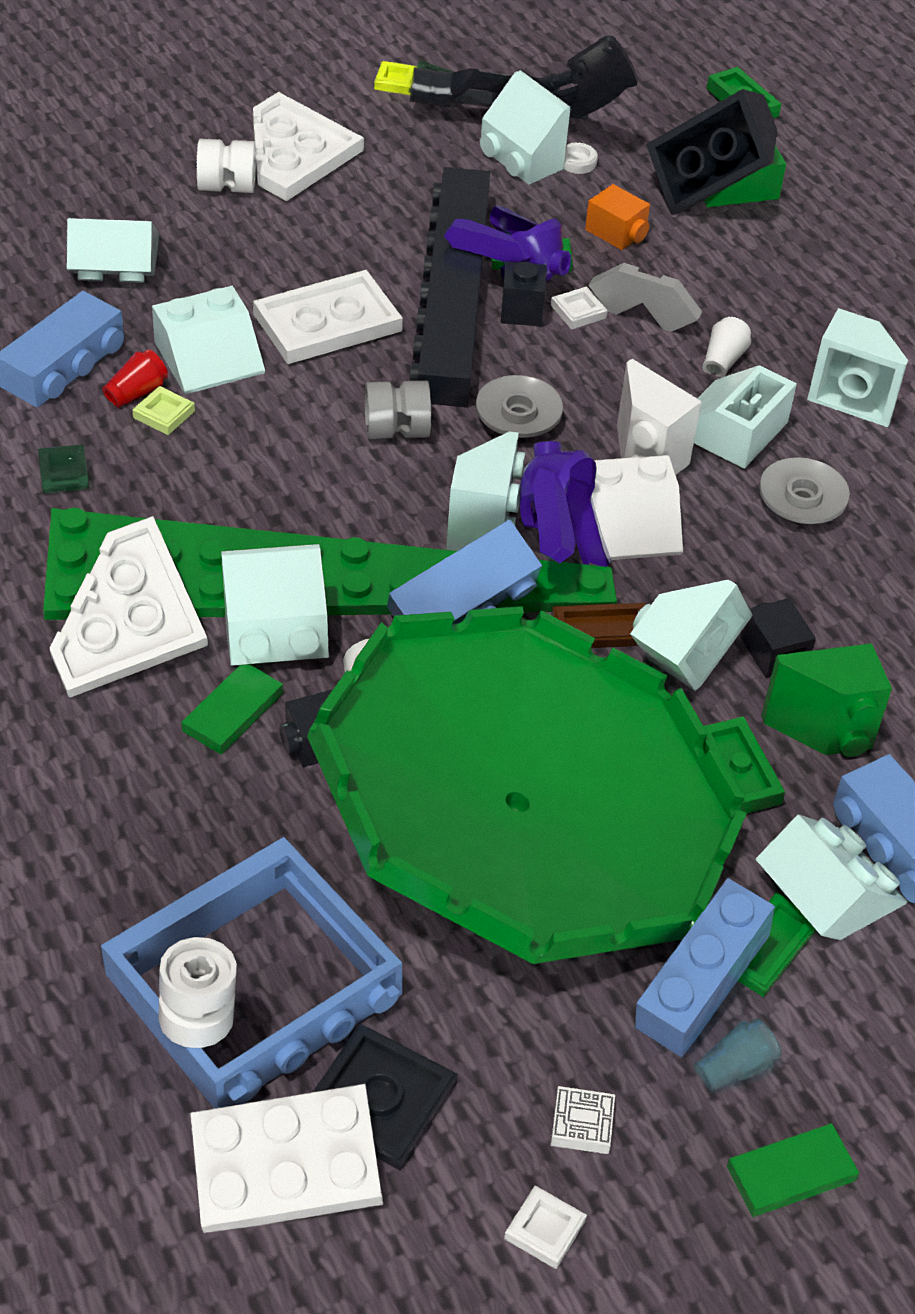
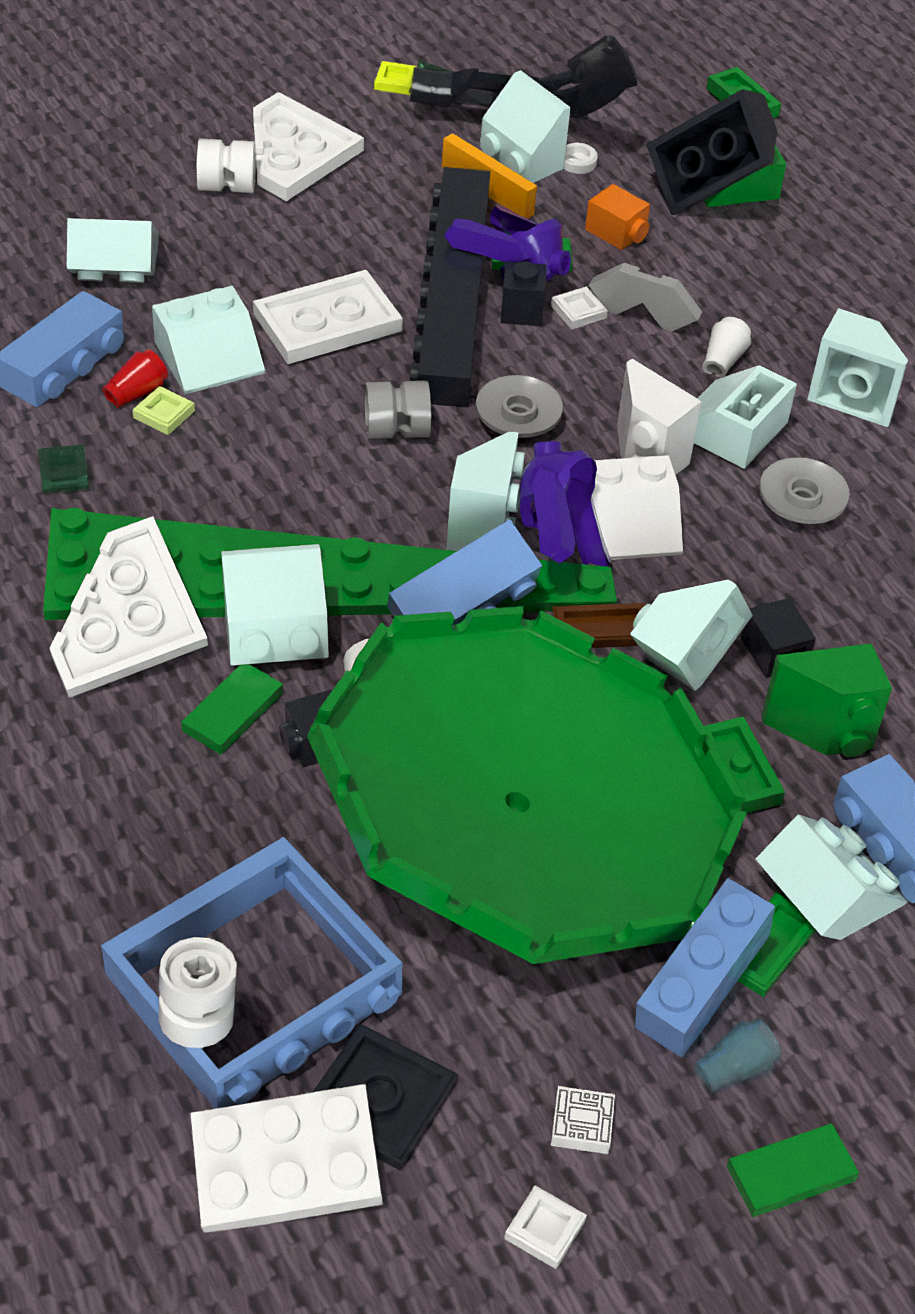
(505, 185): none -> light orange tile

